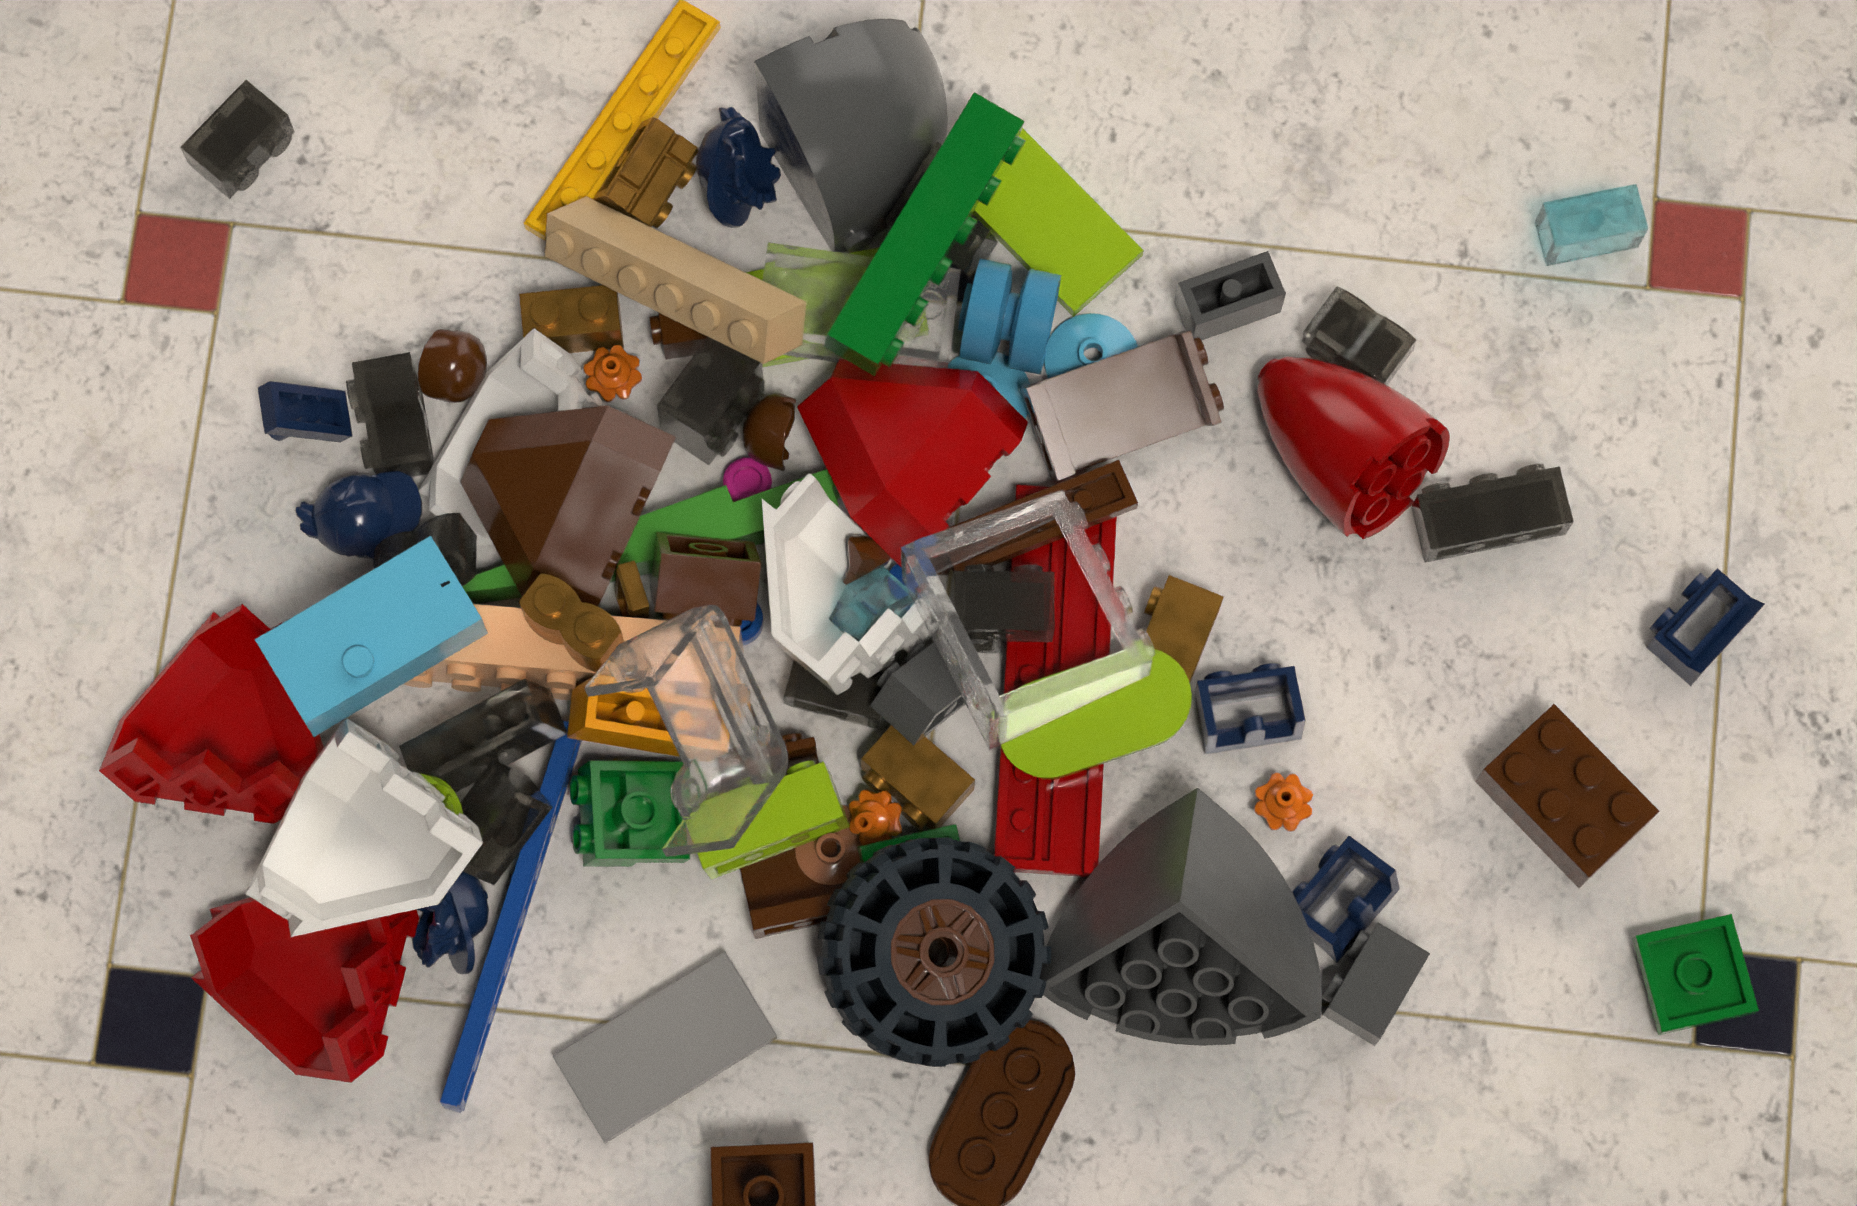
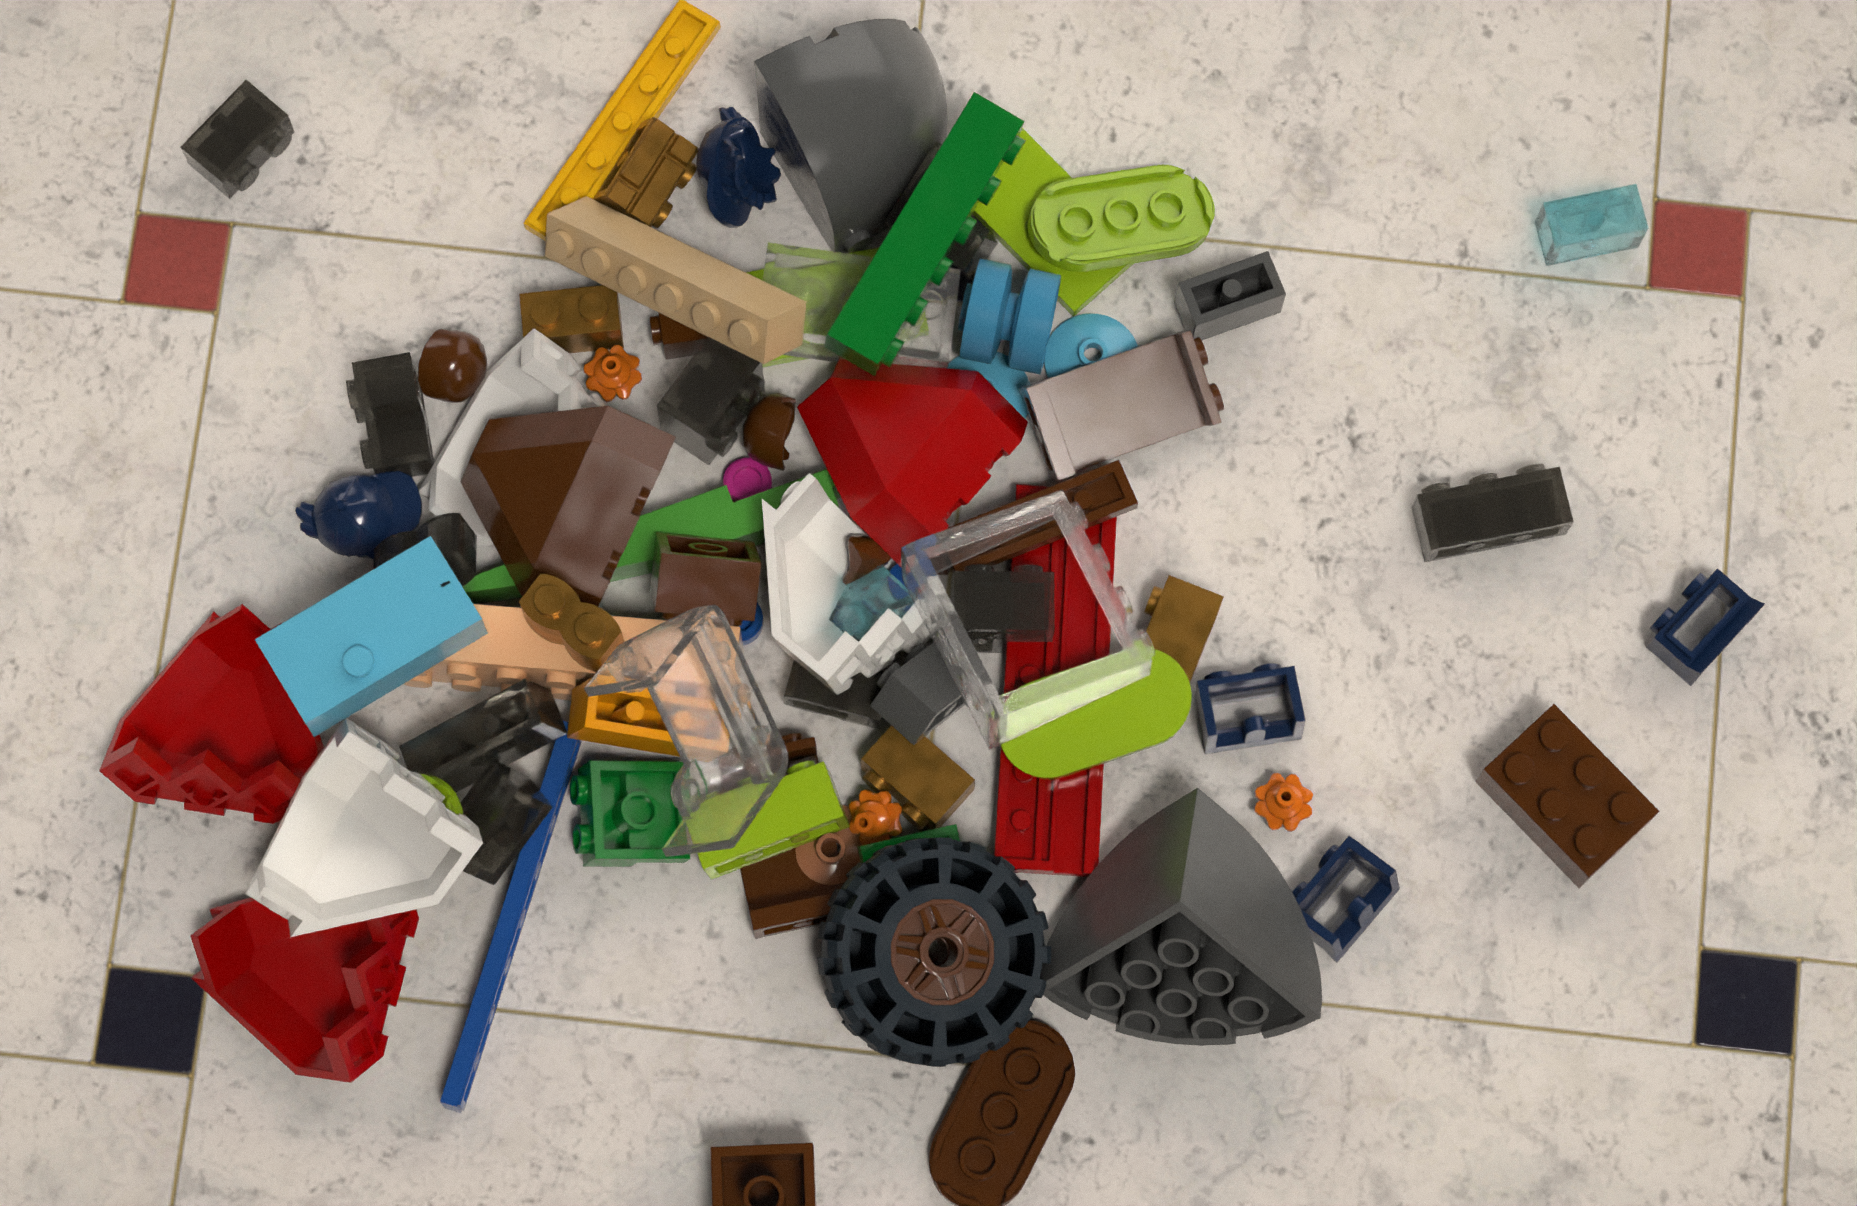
(304, 412): dark blue tile -> none
(453, 925): dark blue hair -> none
(630, 592): pearl gold tile -> none
(664, 1047): light grey tile -> none
(1120, 218): none -> lime tile
(1349, 441): red cylinder -> none
(1357, 337): clear smoke brick -> none
(1375, 983): dark grey brick -> none
(1695, 974): green plate -> none

